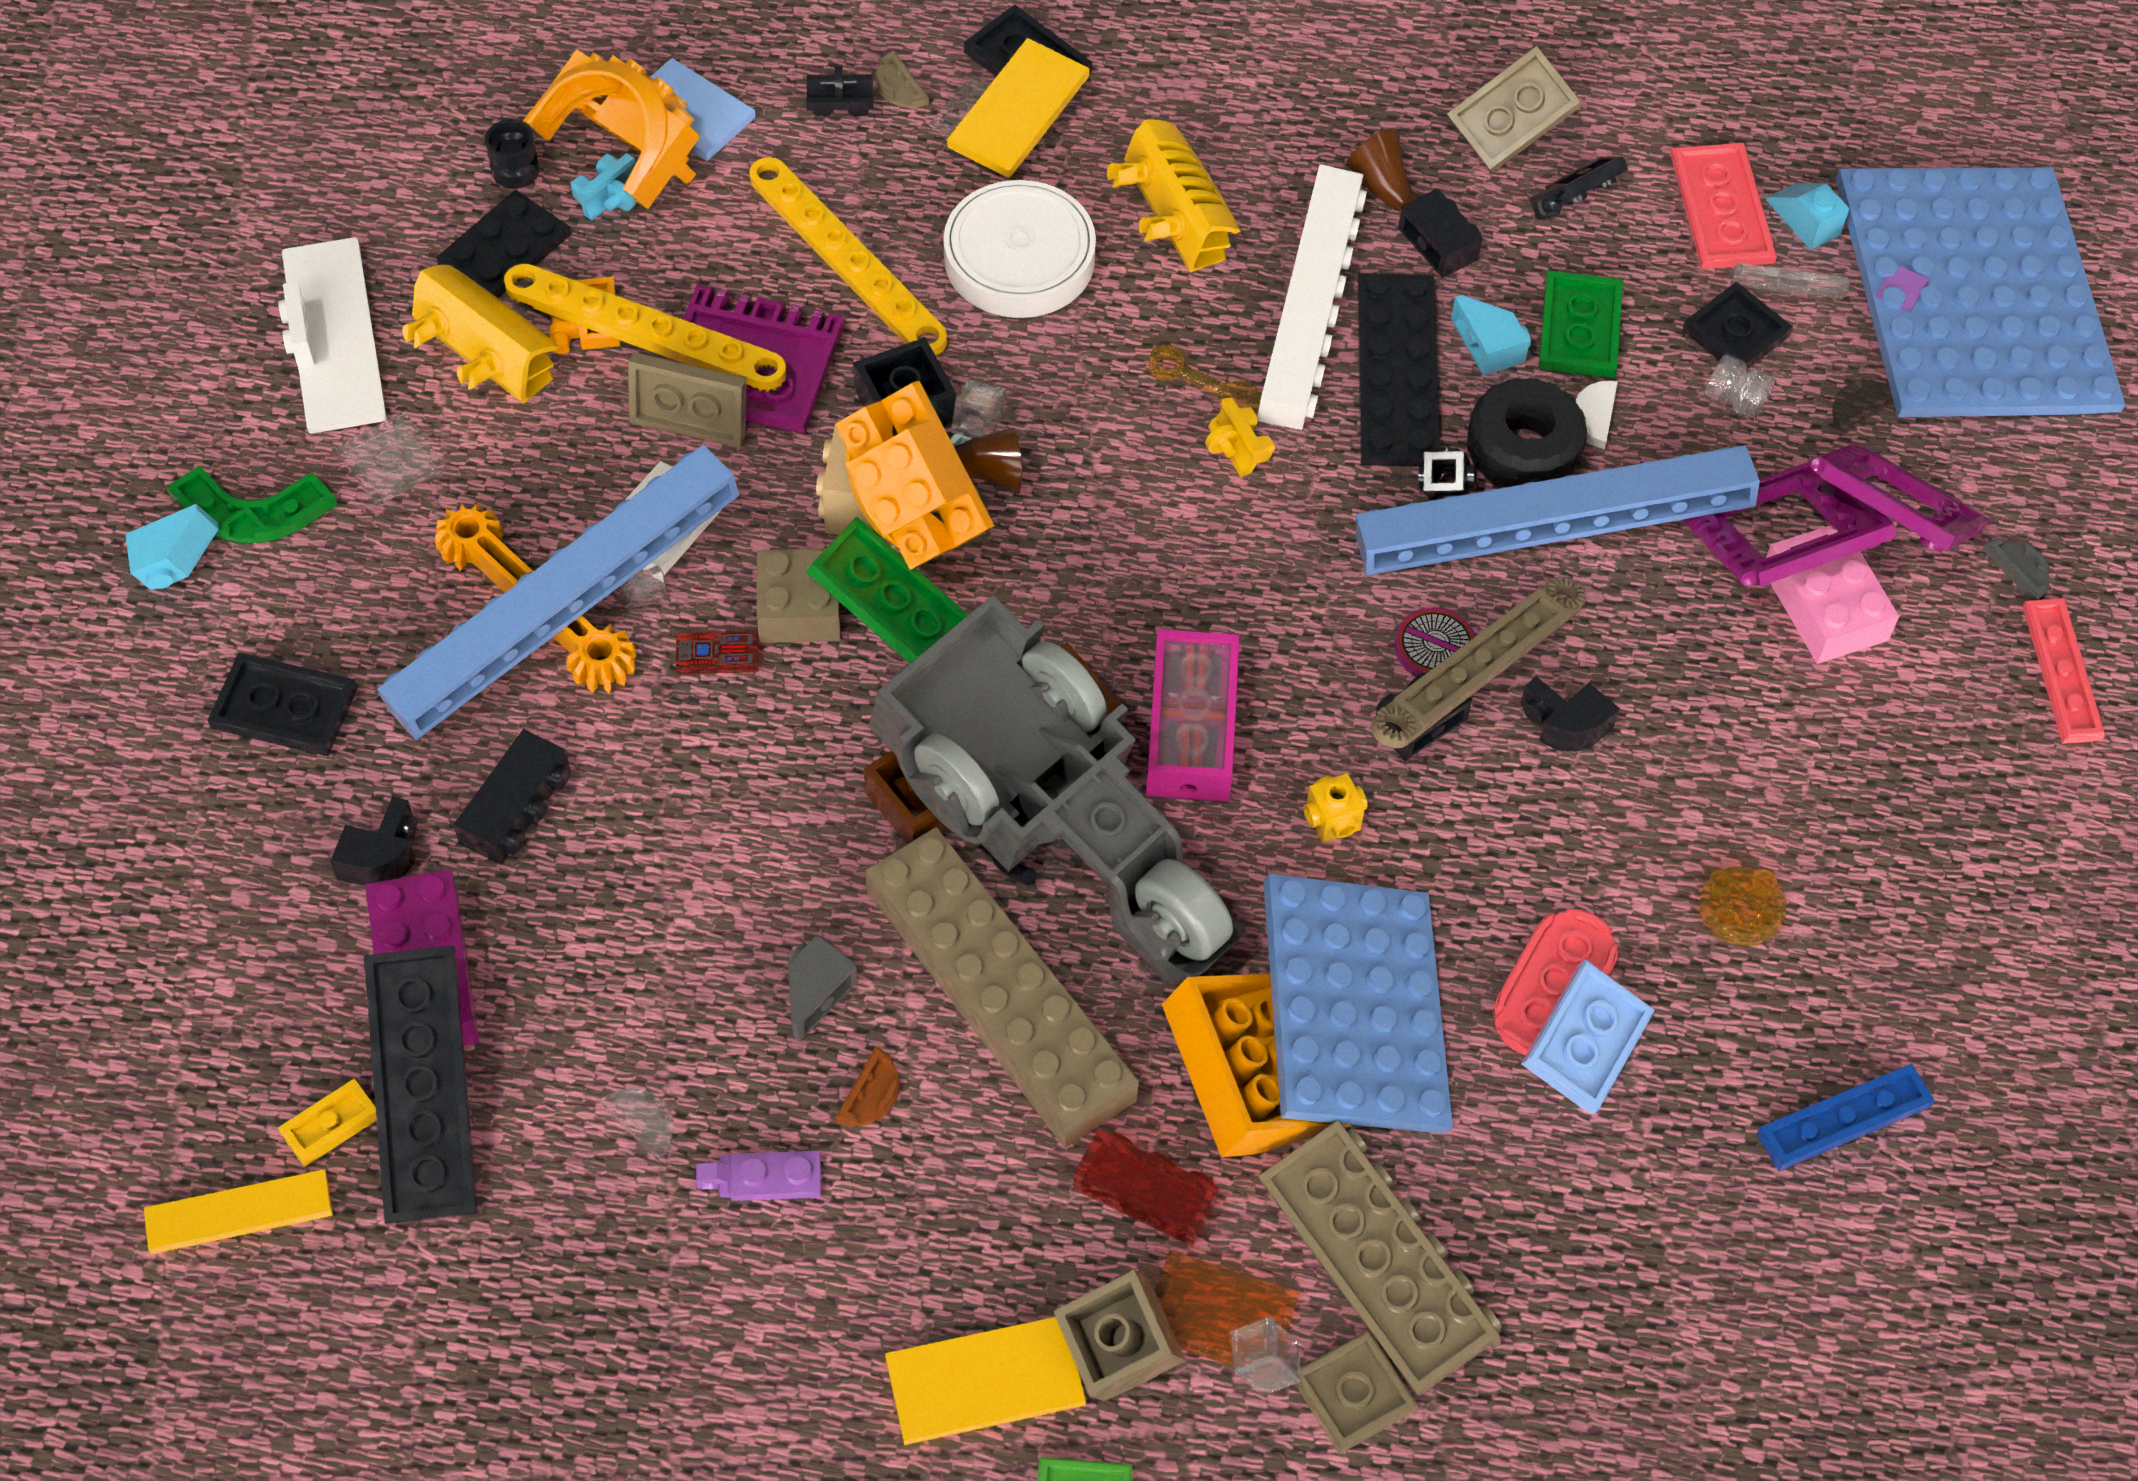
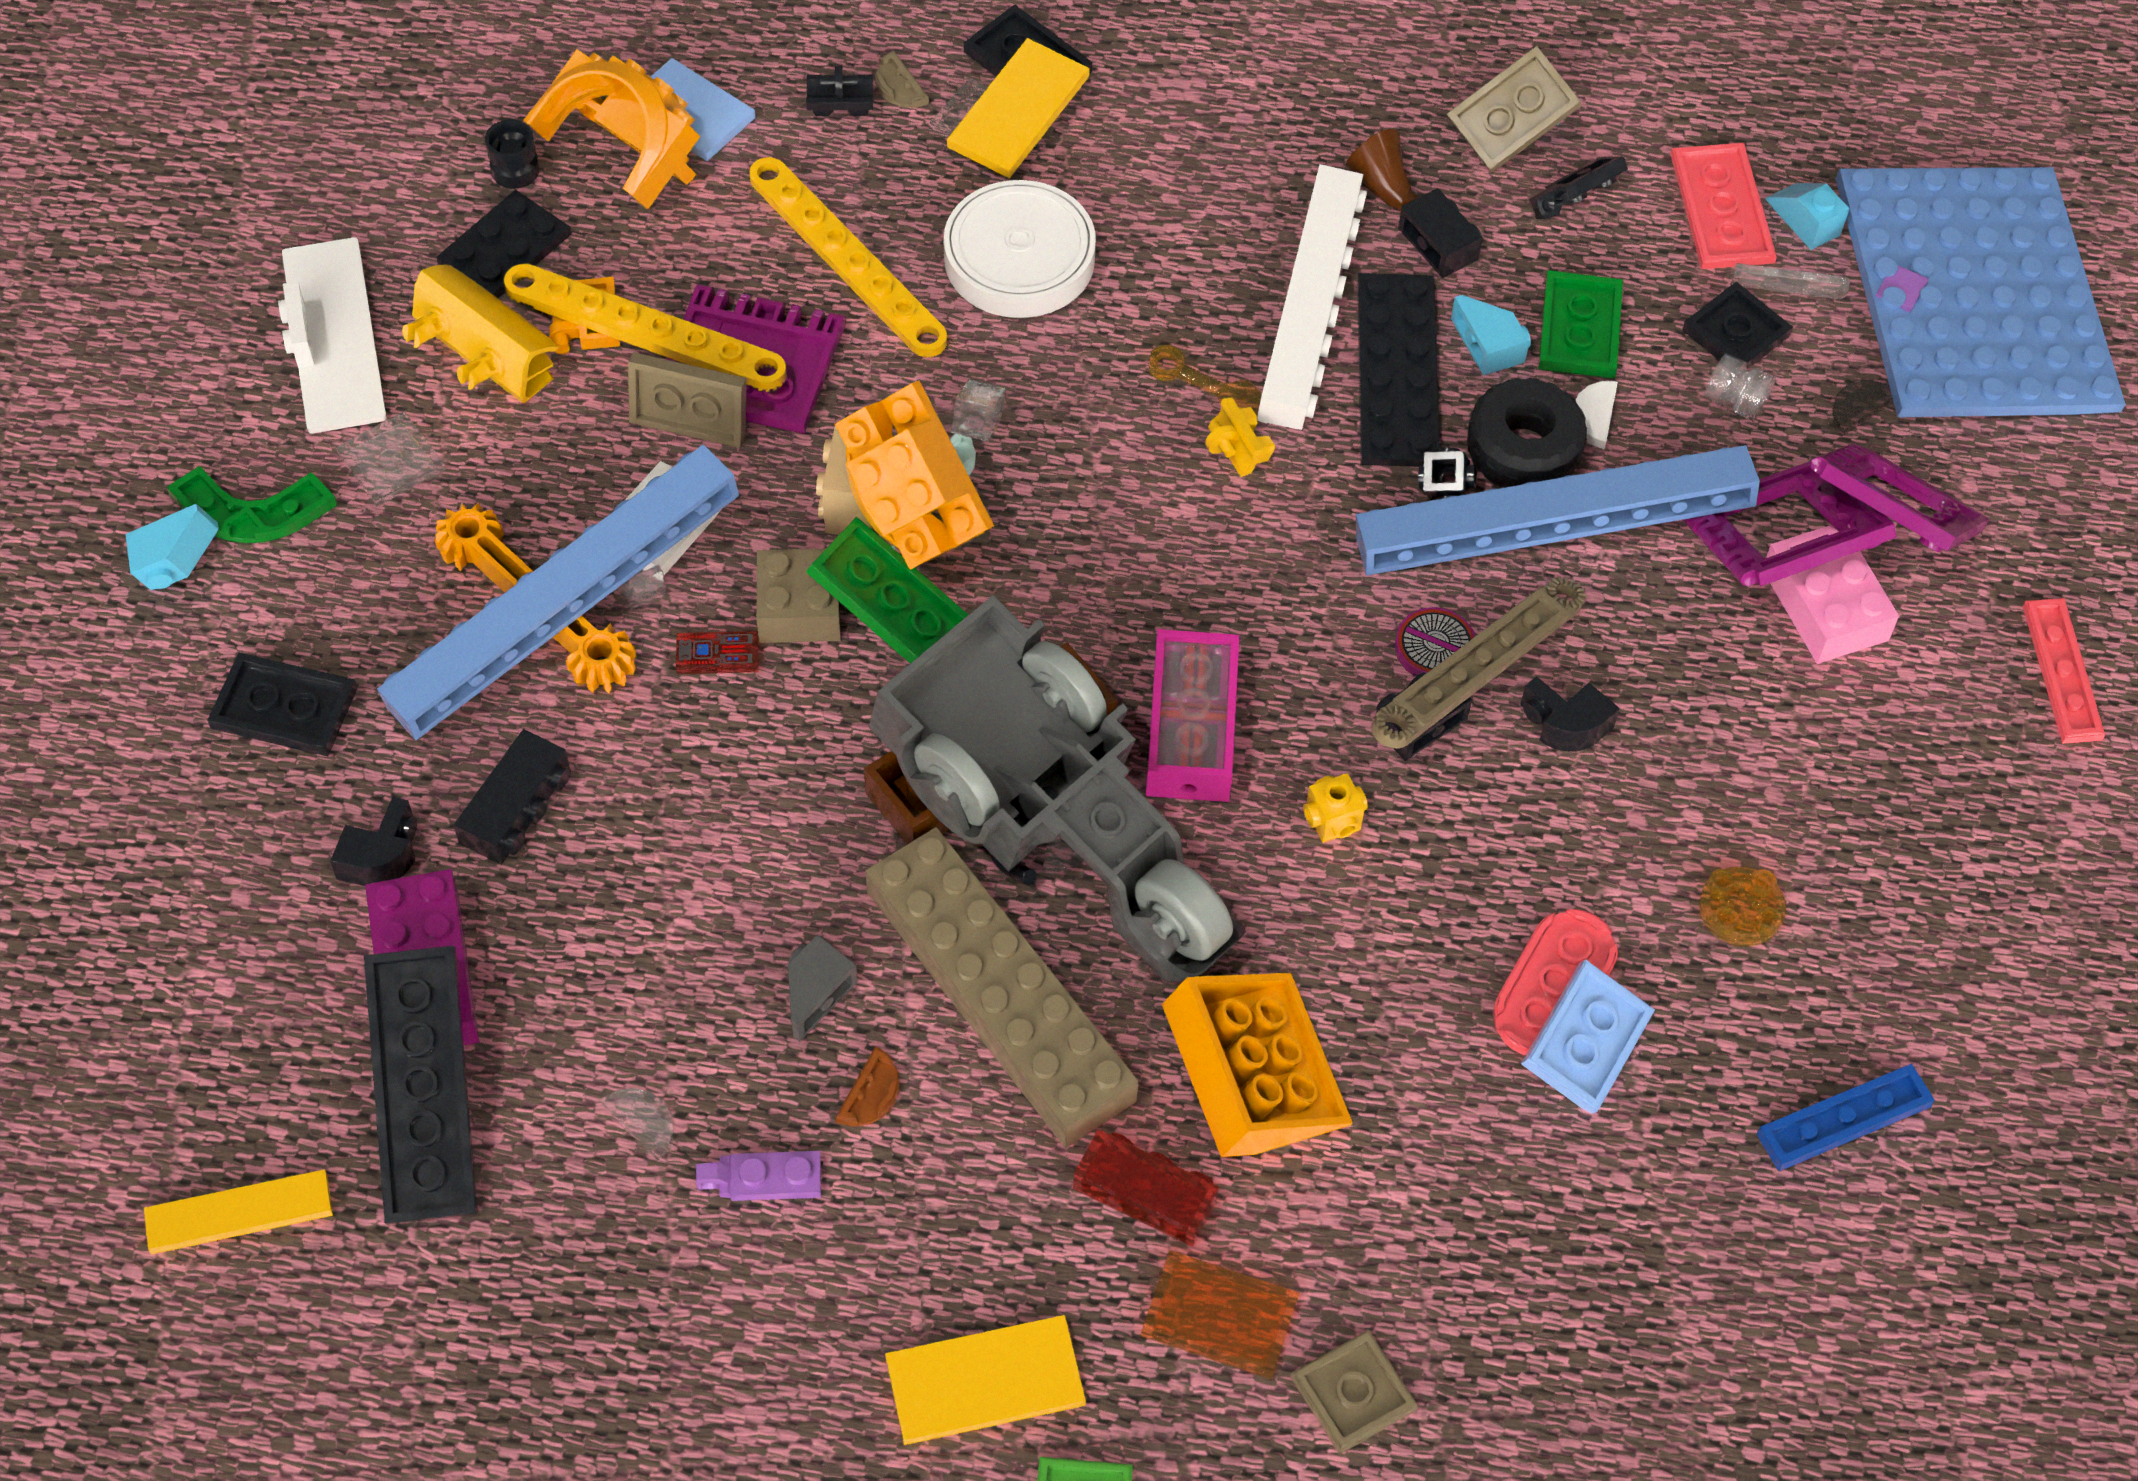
(328, 1122): yellow plate -> none
(607, 188): medium azure hips -> none
(897, 368): black brick -> none
(994, 459): reddish brown hat -> none
(1119, 1336): dark tan brick -> none
(1179, 193): yellow piece -> none
(1266, 1356): clear panel -> none
(1356, 1005): medium blue plate -> none
(1381, 1257): dark tan bracket -> none
(2022, 565): dark grey tile -> none

